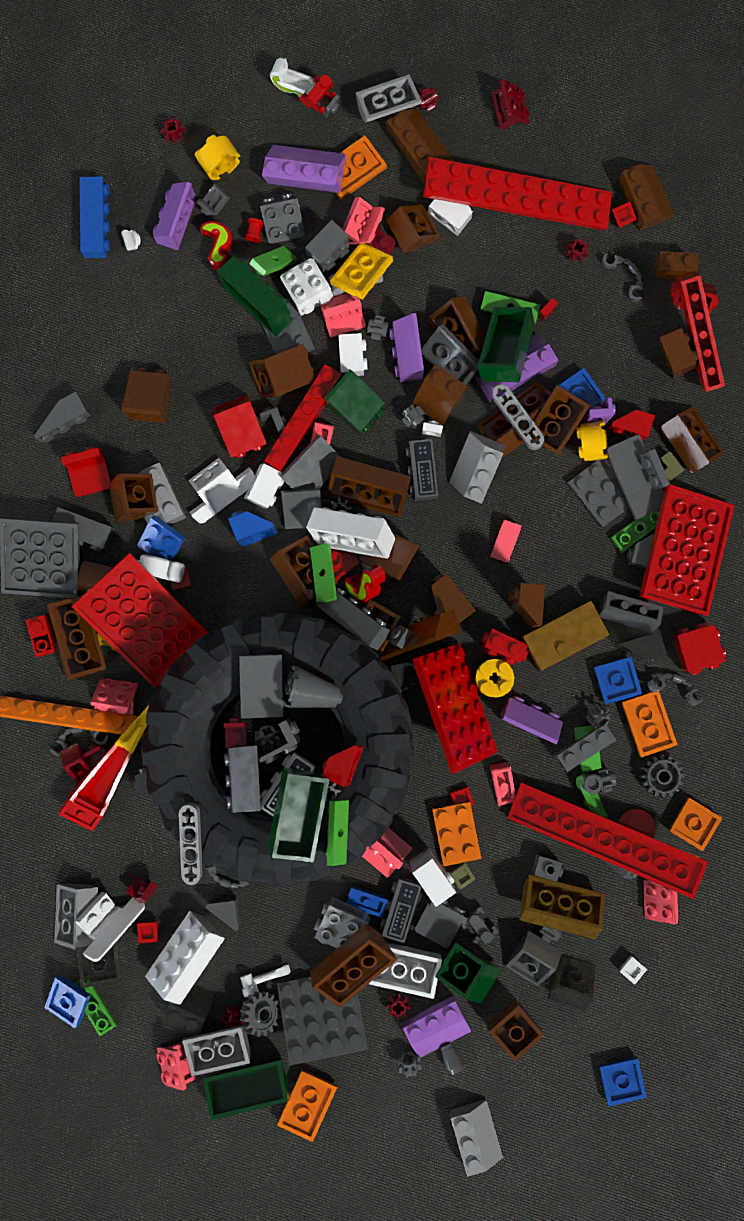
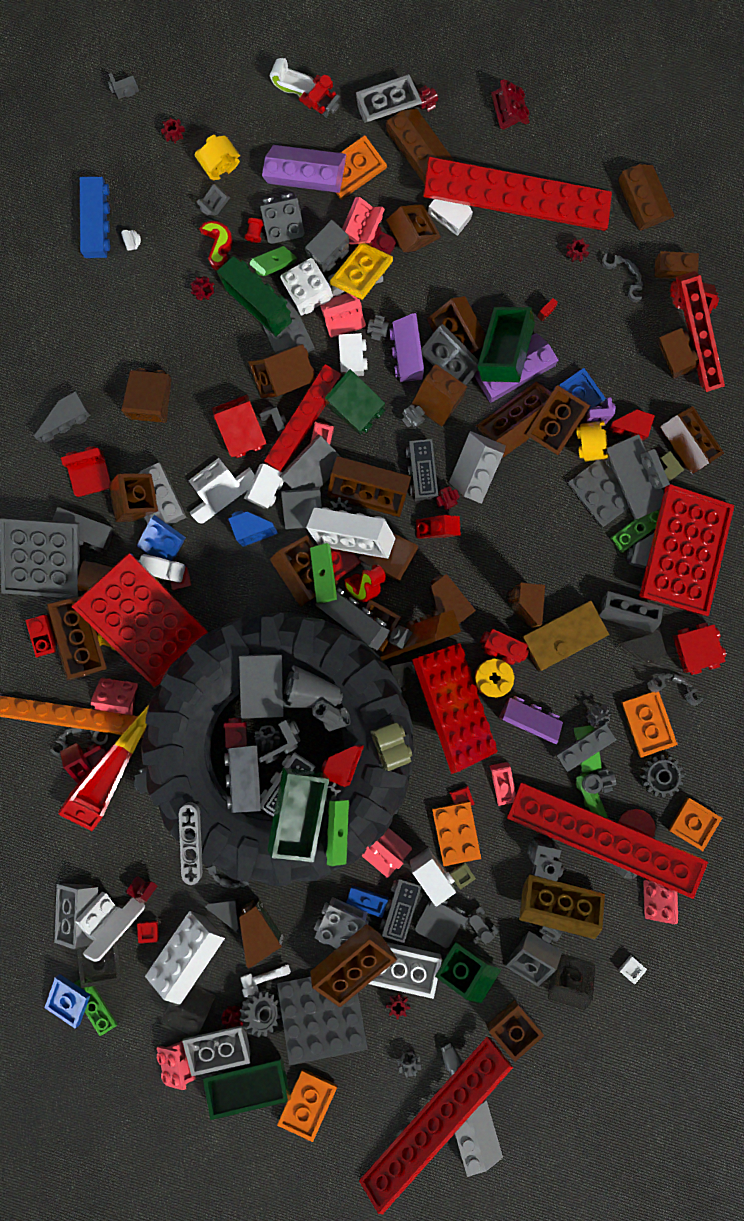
(123, 88): none -> dark grey bracket
(175, 215): medium lavender slope -> none
(202, 288): none -> dark red gear
(258, 932): none -> reddish brown slope
(331, 717): none -> dark grey piece
(391, 746): none -> olive brick
(432, 428): white plate -> none
(435, 1026): medium lavender slope -> none
(435, 1125): none -> red plate
(438, 527): none -> red slope
(447, 498): none -> dark red gear
(493, 300): bright green tile -> none
(505, 541): coral slope -> none
(514, 419): light grey beam -> none
(547, 849): none -> dark grey bracket
(617, 680): blue plate -> none
(622, 1081): blue plate -> none
(624, 214): red plate -> none

